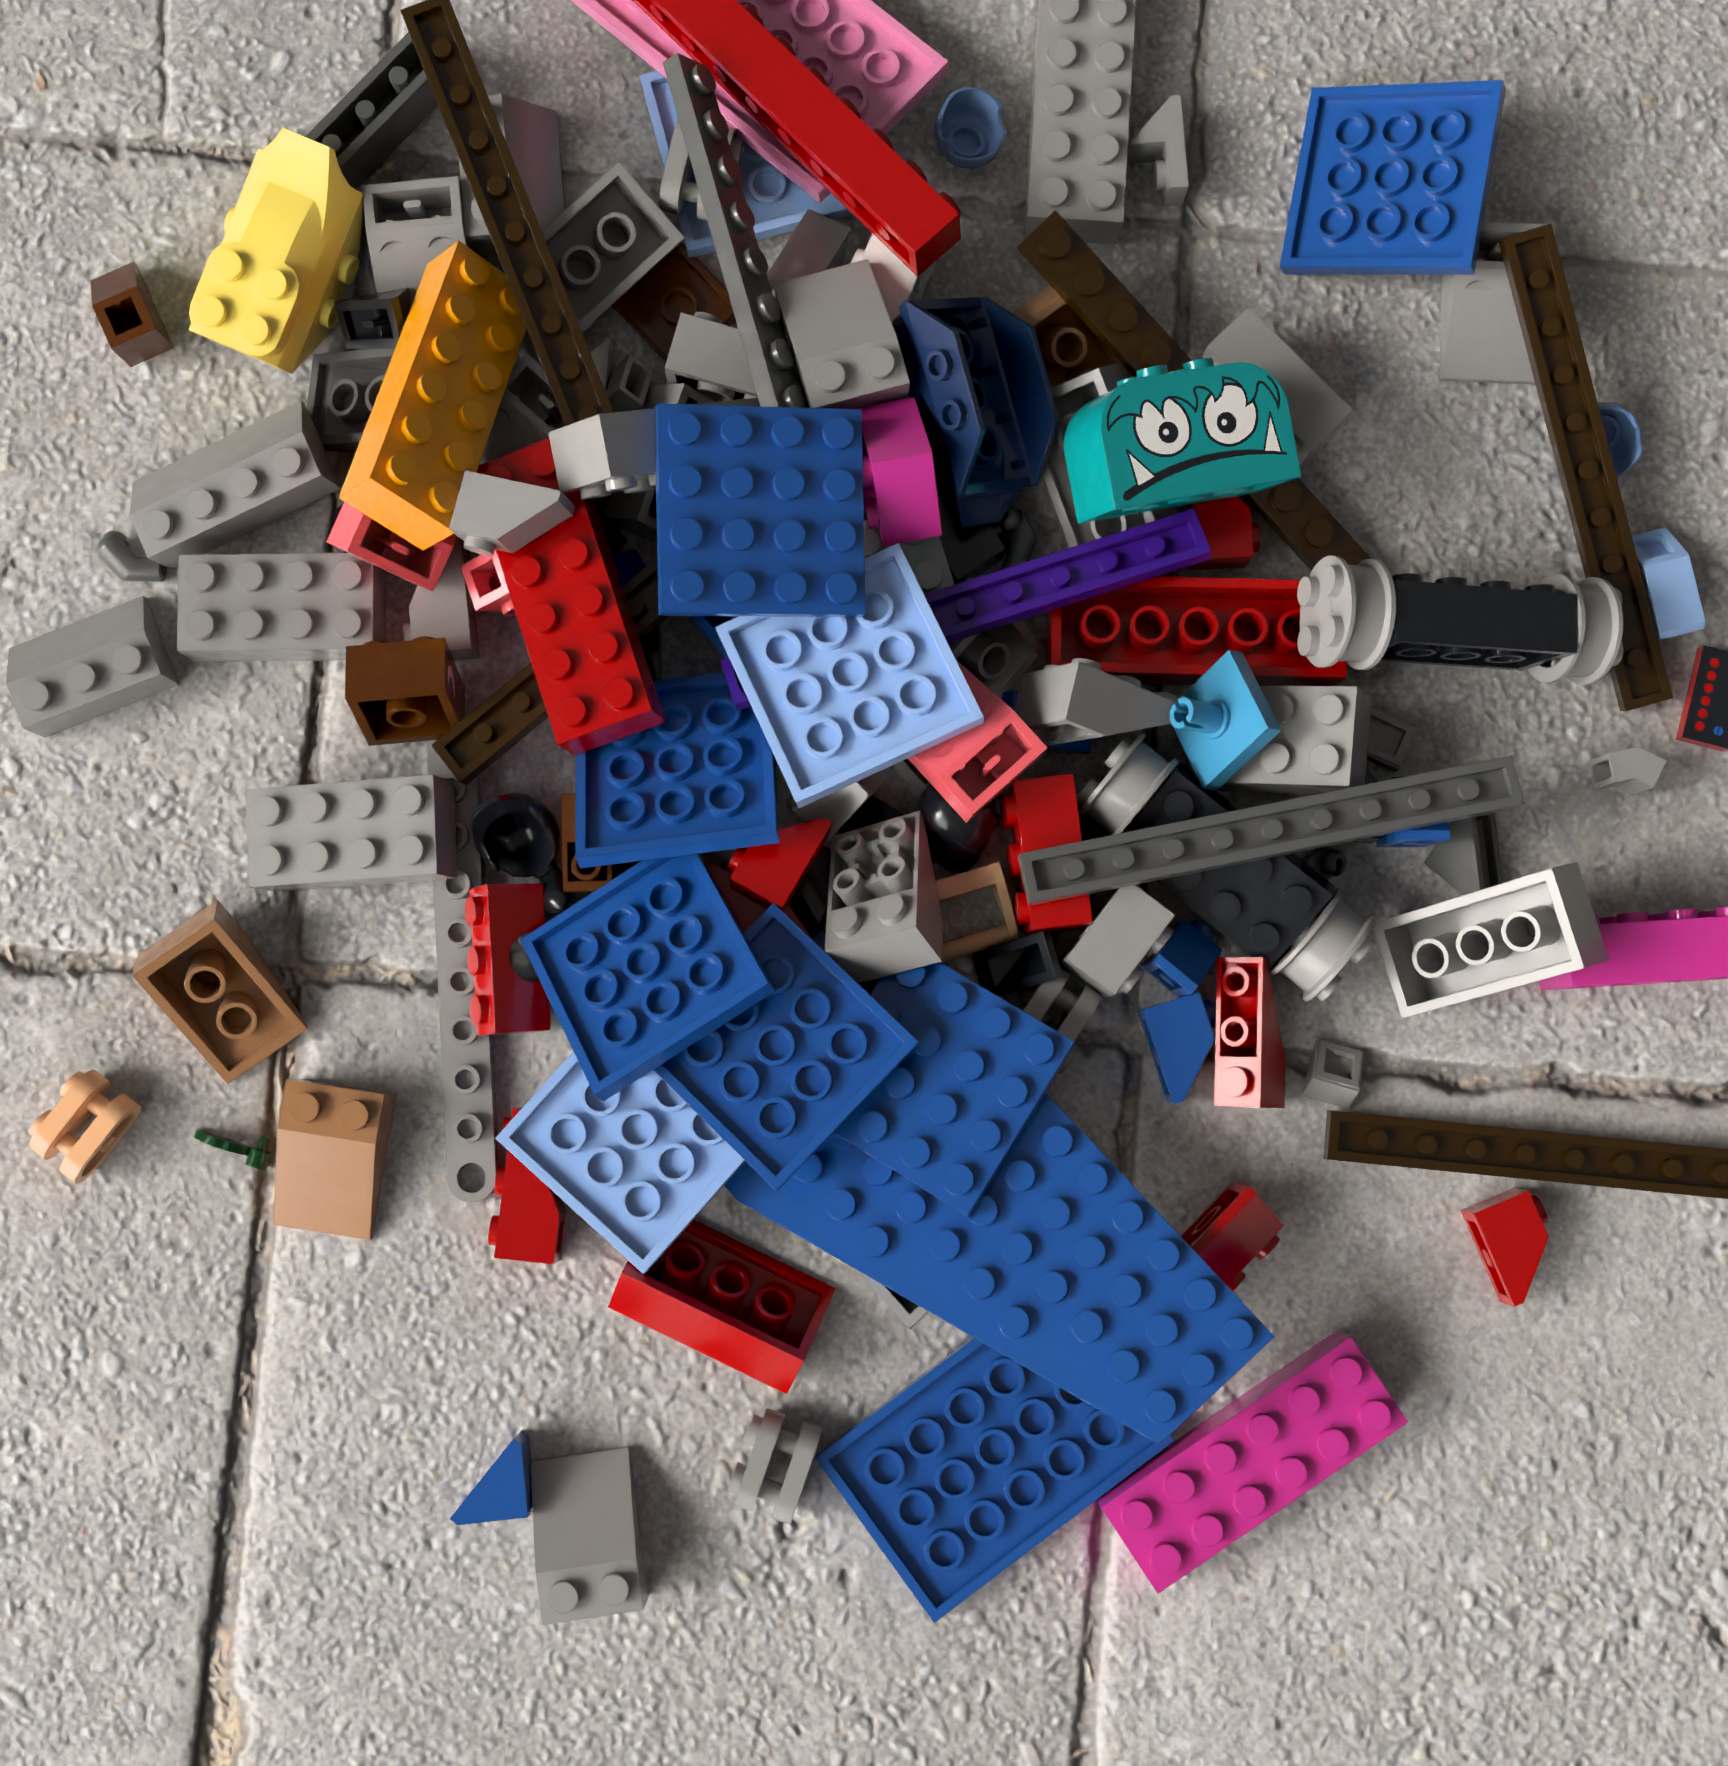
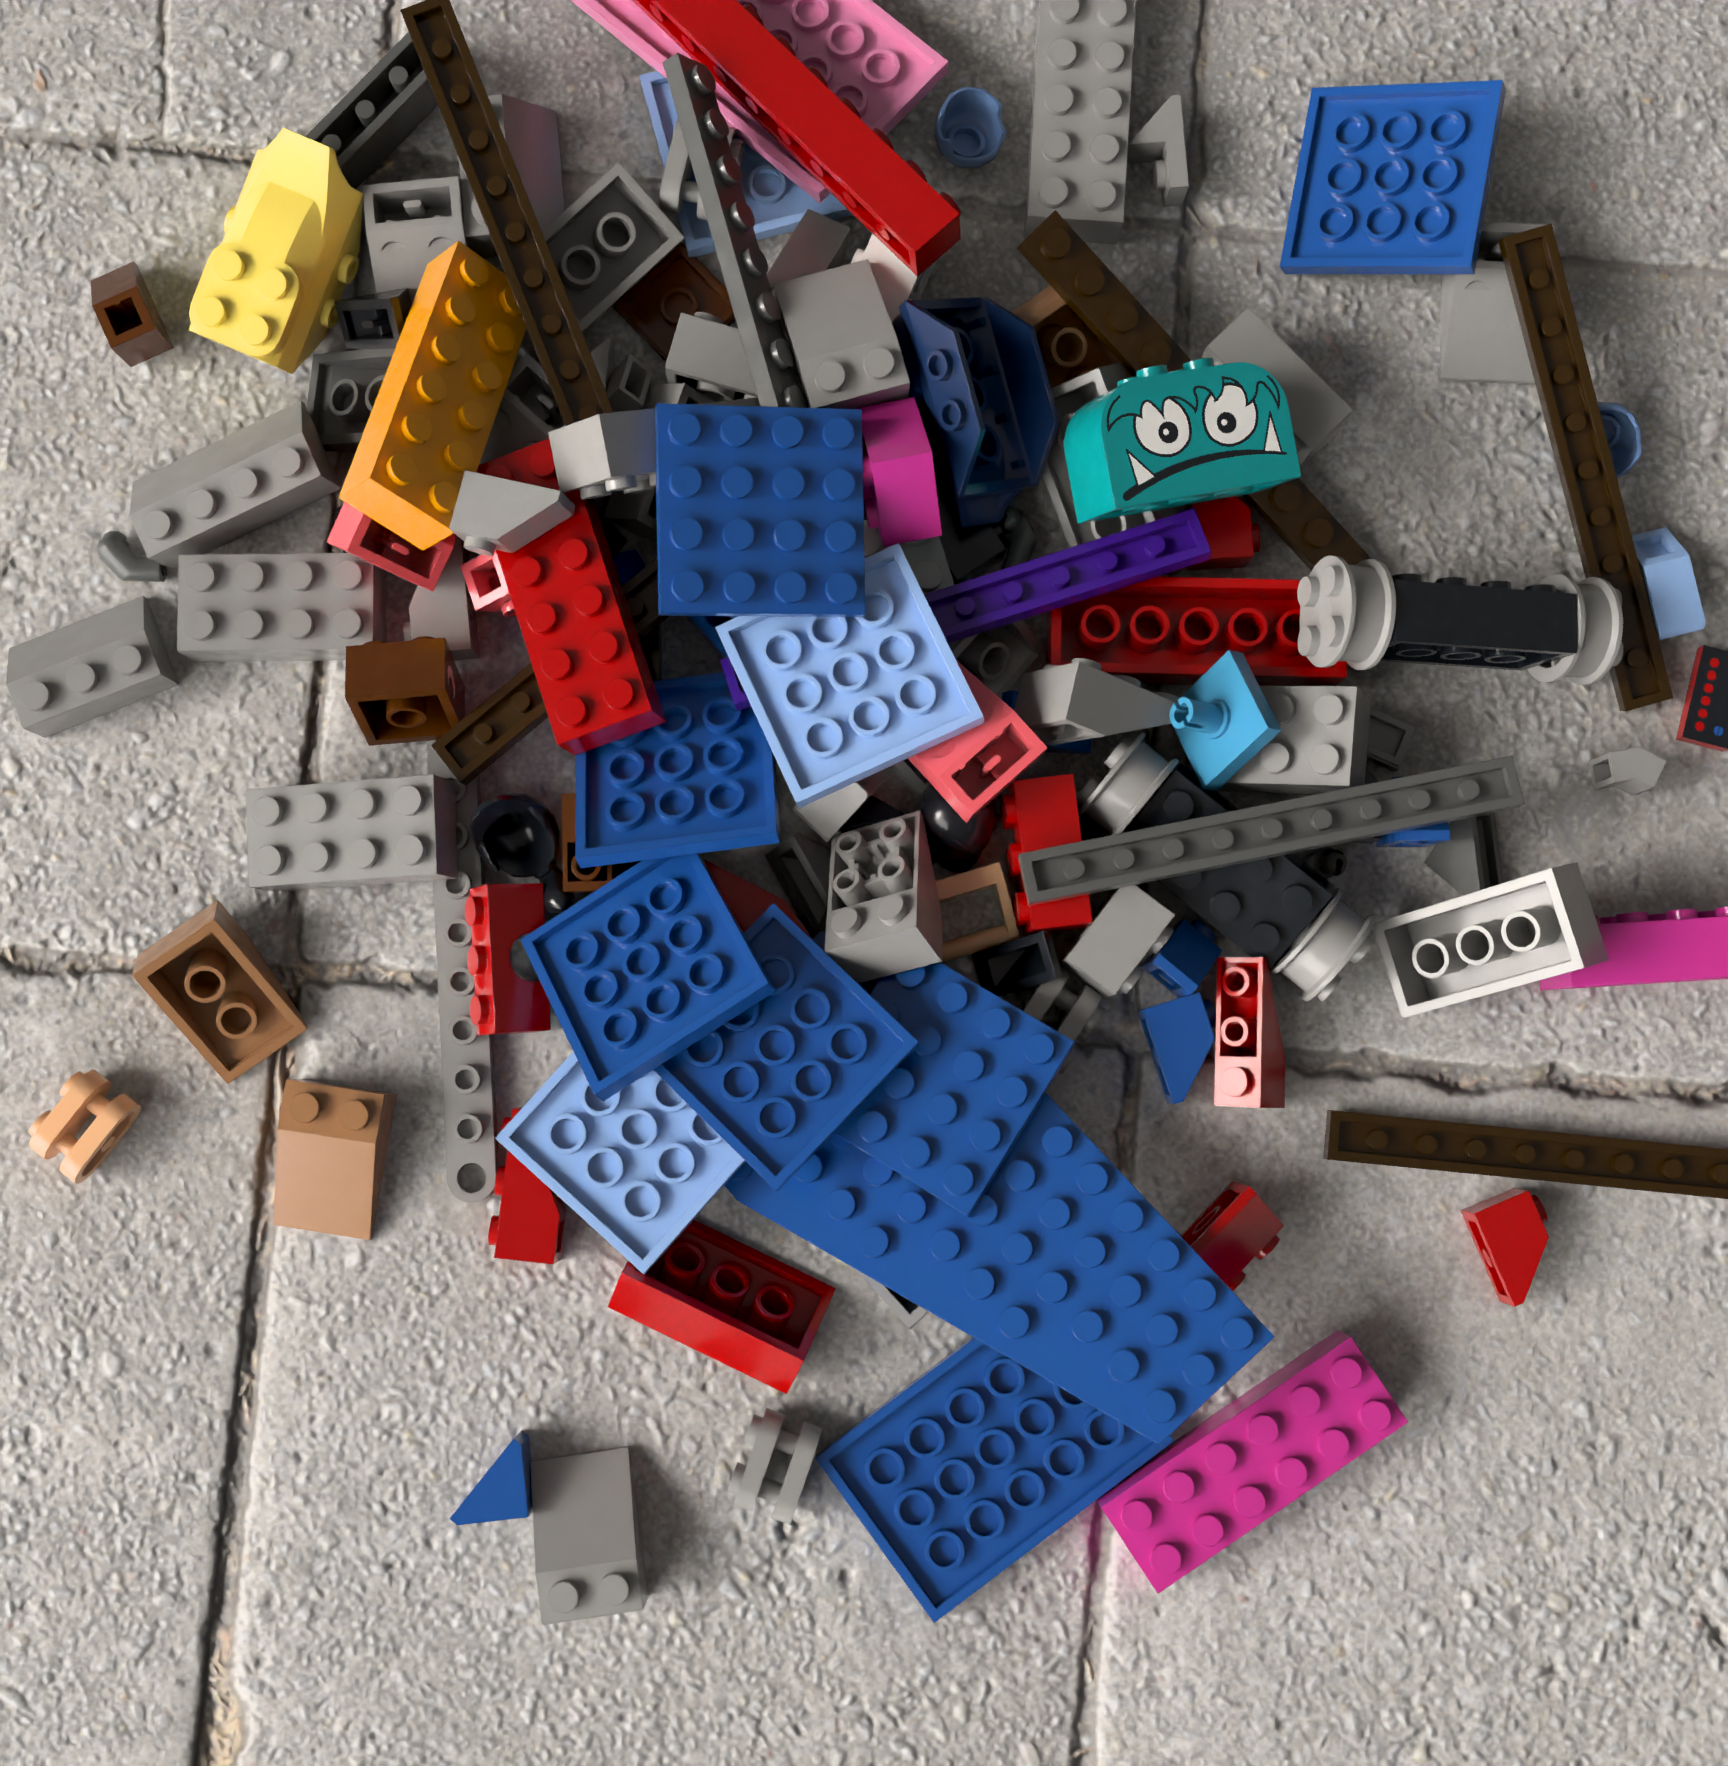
(256, 1157): dark green piece -> none
(776, 870): red slope -> none
(1334, 1073): light grey slope -> none

